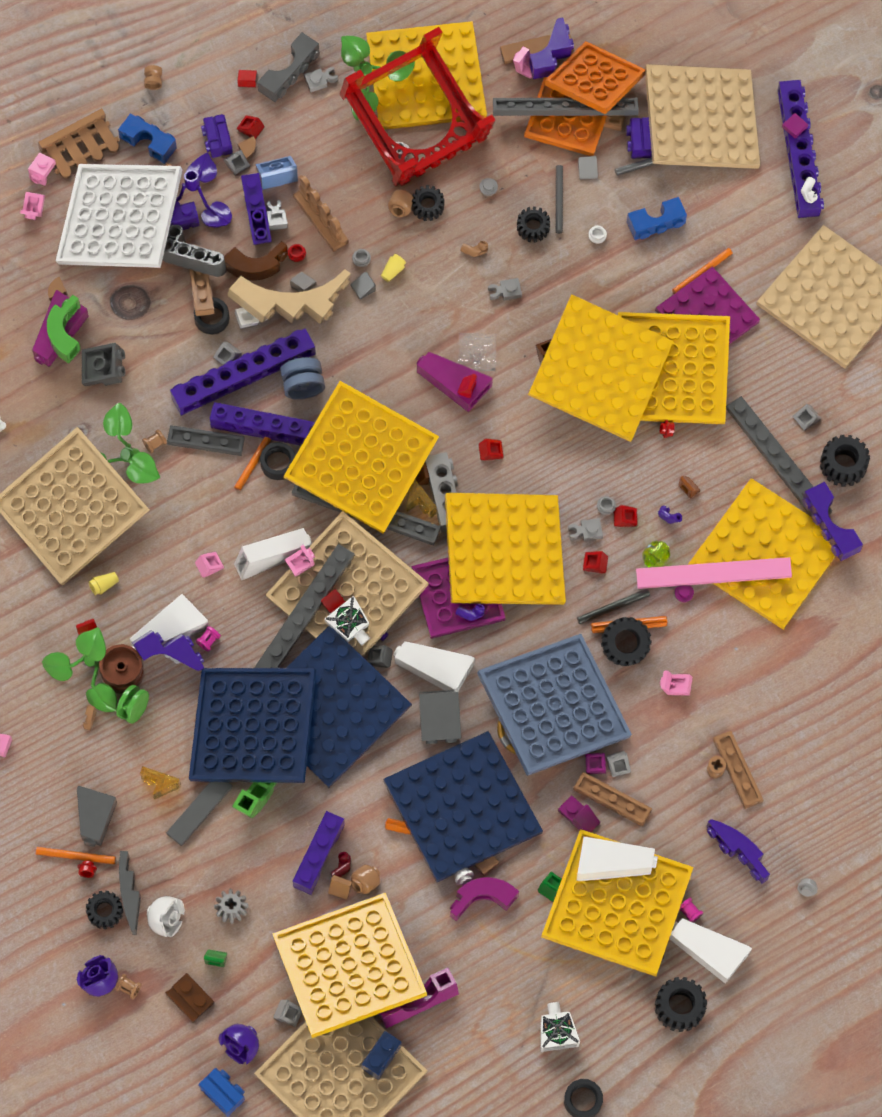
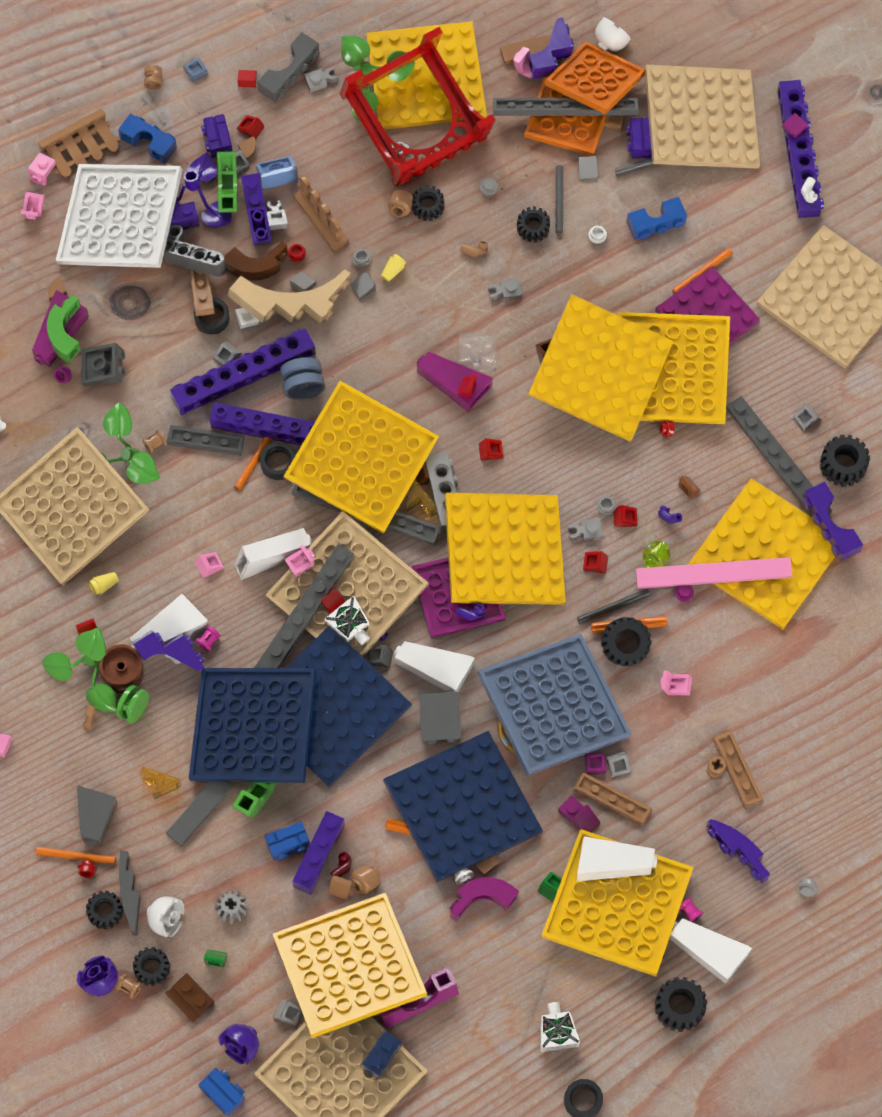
(60, 377): none -> magenta plate
(147, 954): none -> black tyre
(195, 69): none -> sand blue tile
(227, 182): none -> bright green arch
(287, 841): none -> blue brick
(610, 36): none -> white cylinder

